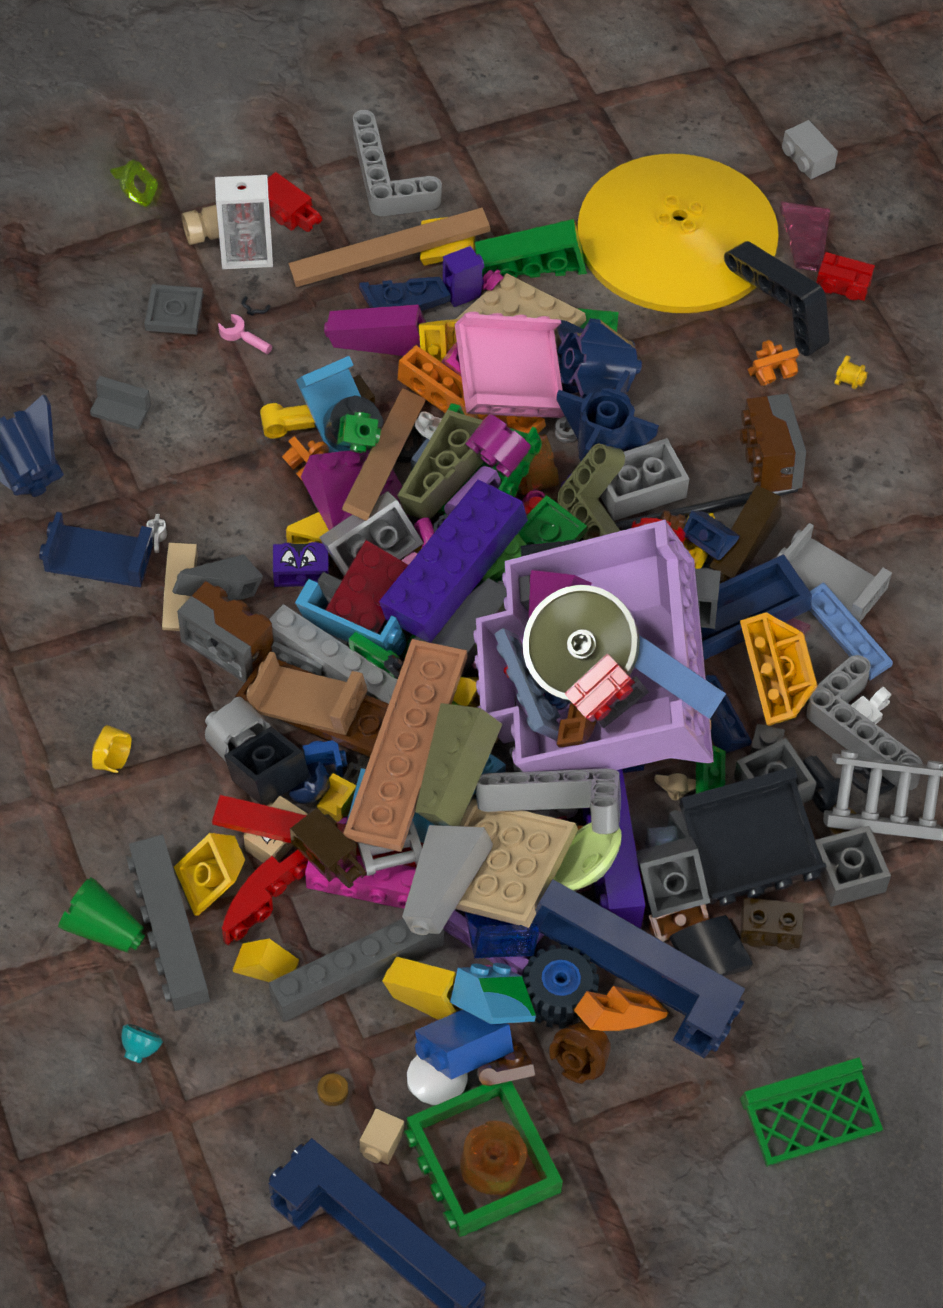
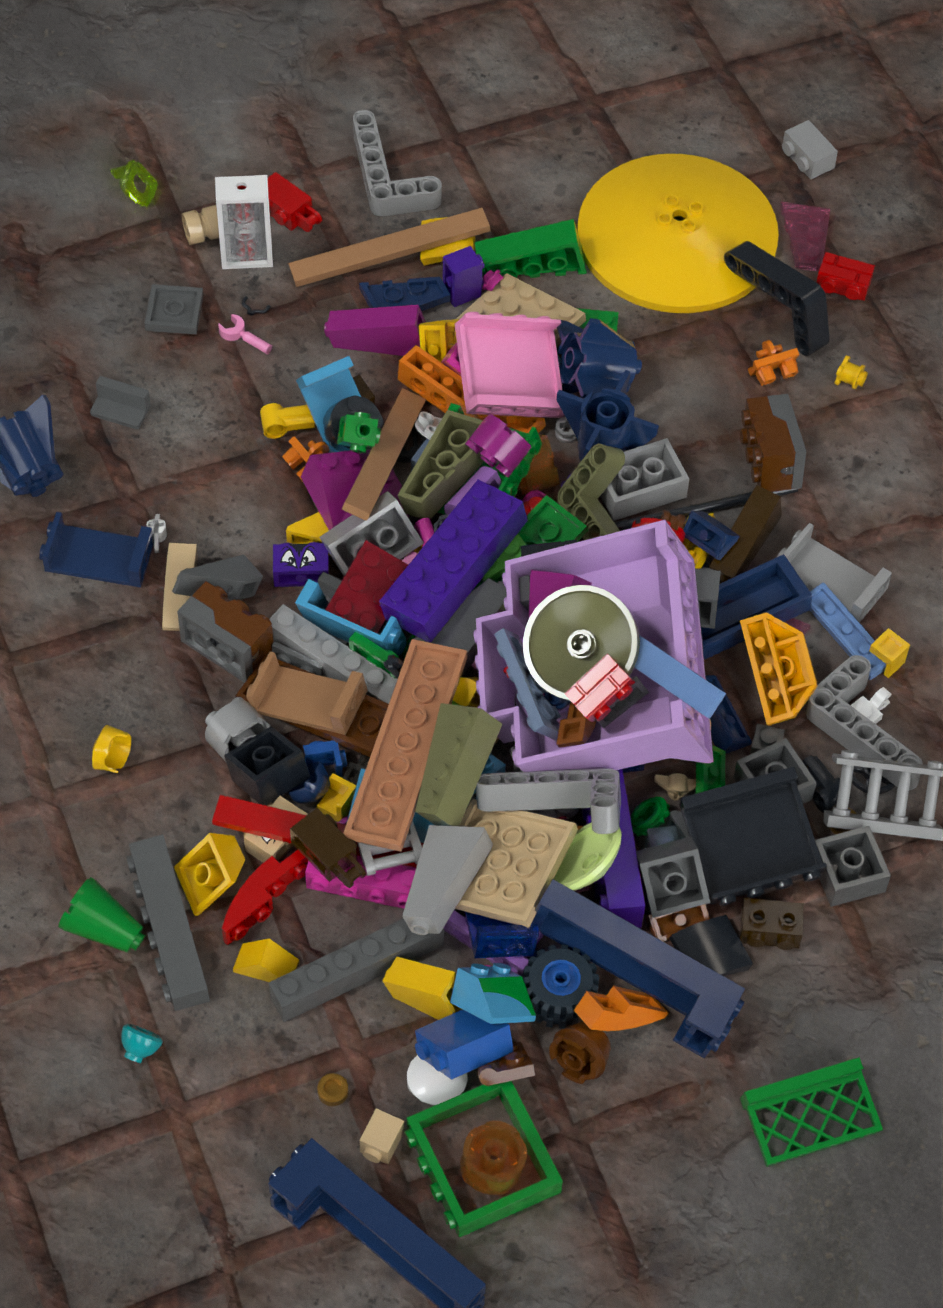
(649, 815): none -> green gear
(891, 650): none -> yellow panel

